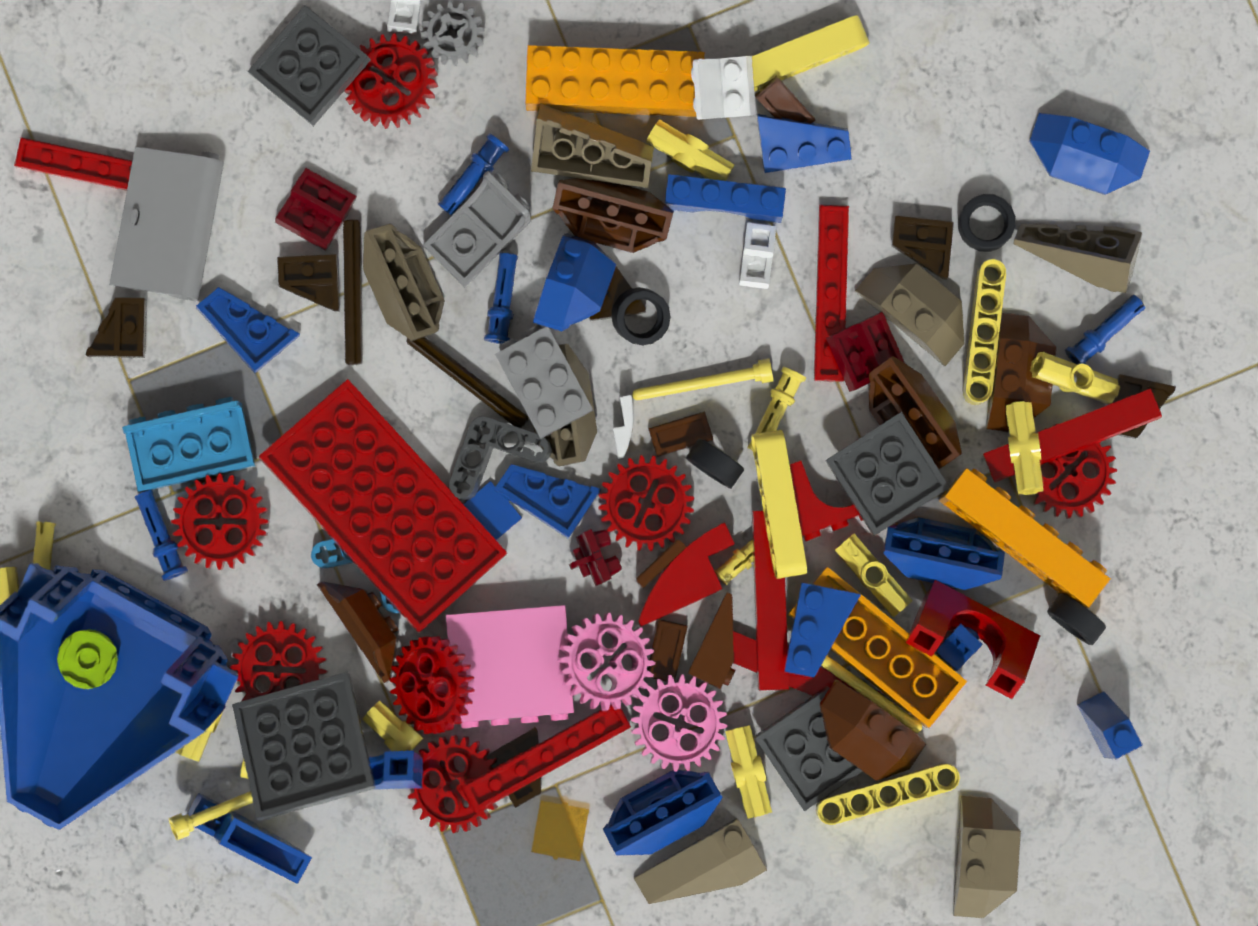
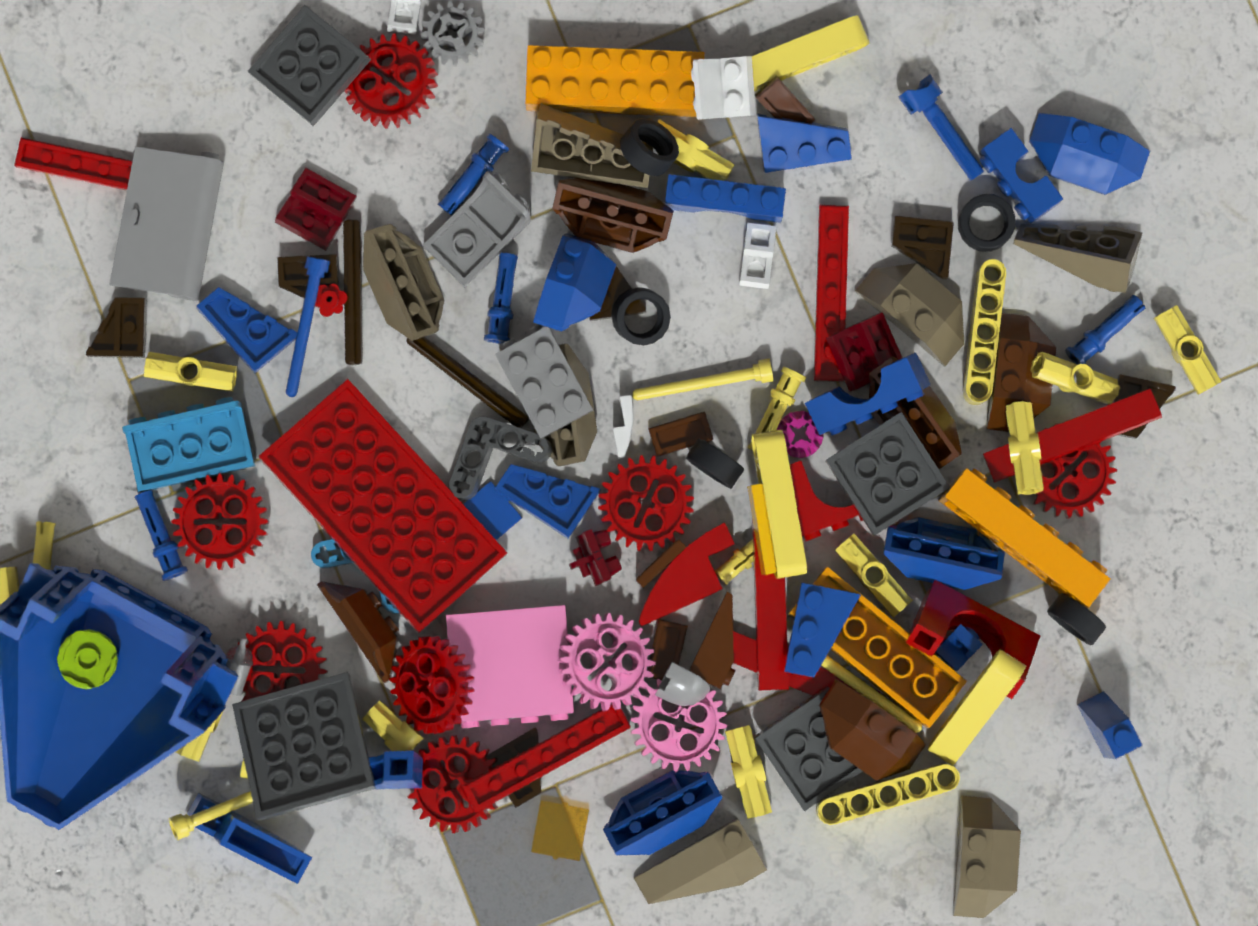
(172, 369): none -> light yellow piece
(239, 660): none -> piece
(316, 270): none -> blue piece
(338, 299): none -> red plant
(642, 157): none -> black tyre
(682, 686): none -> light grey brick
(762, 529): none -> yellow tile
(801, 448): none -> dark pink gear
(898, 380): none -> blue arch
(924, 100): none -> blue piece
(976, 707): none -> light yellow beam
(1031, 199): none -> blue arch
(1198, 367): none -> light yellow piece

